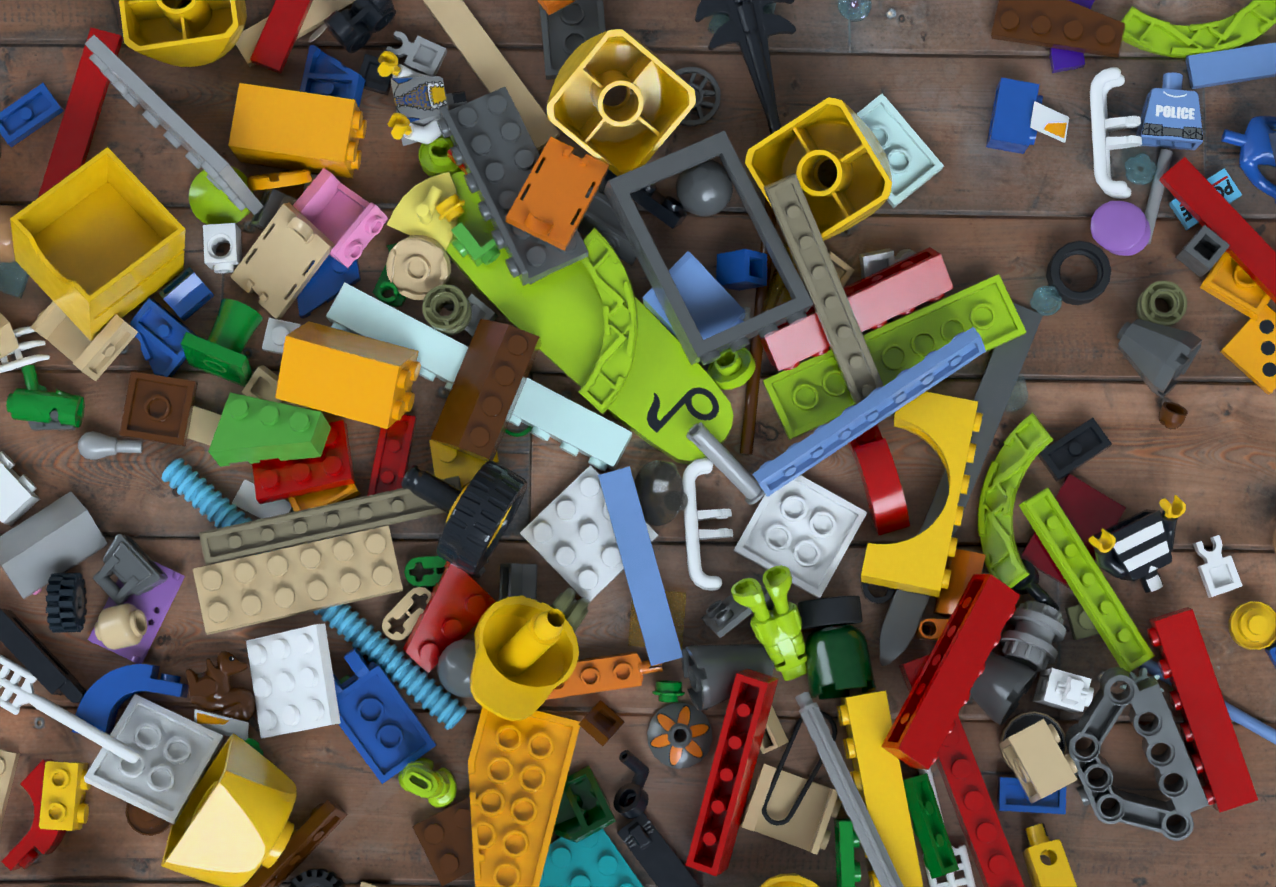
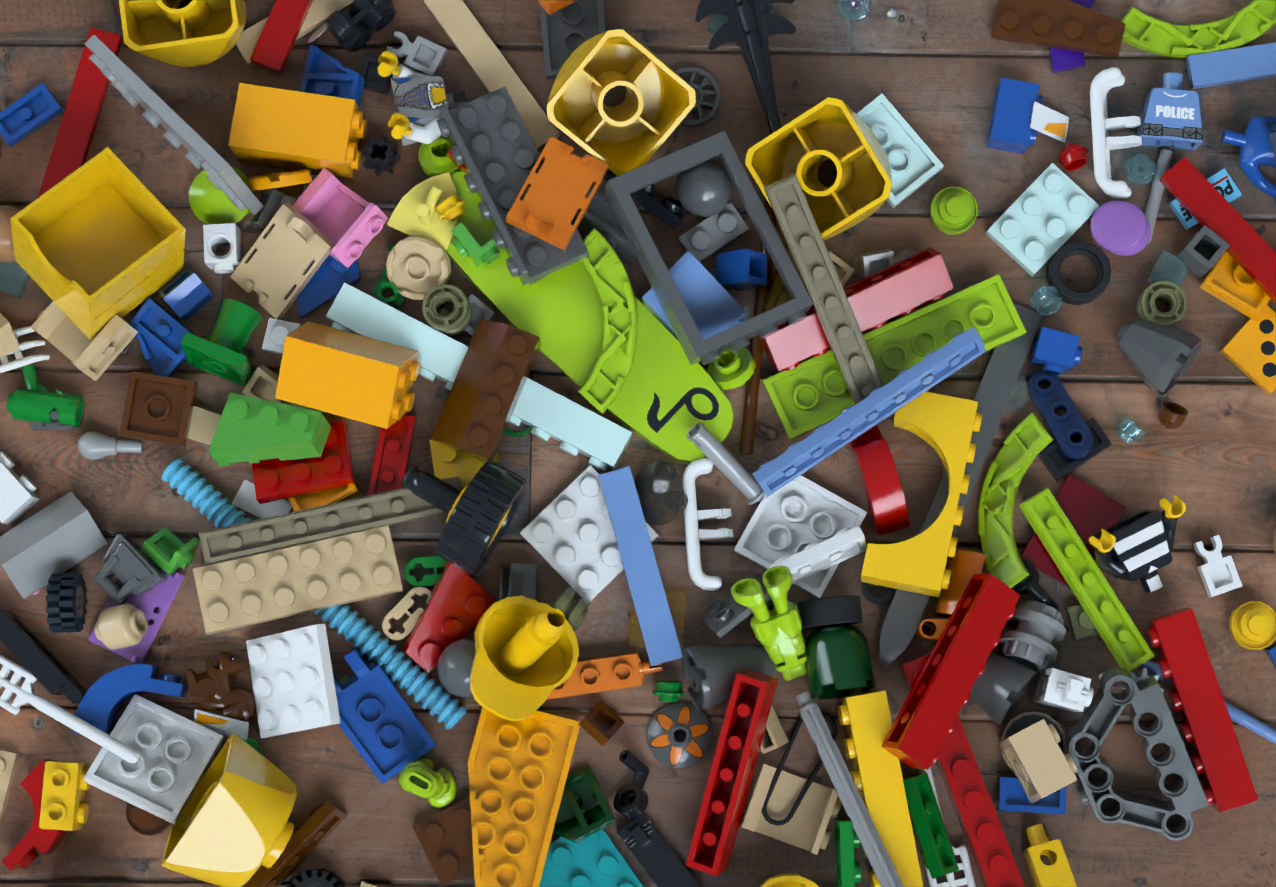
(169, 550): none -> bright green bracket
(385, 148): none -> black gear
(714, 233): none -> light grey plate
(824, 554): none -> white plate
(953, 210): none -> lime plate
(1042, 219): none -> light aqua plate
(1056, 350): none -> blue brick
(1064, 426): none -> dark blue plate
(1073, 157): none -> red plate
(1129, 431): none -> clear light blue plate
(1168, 269): none -> clear light blue tile

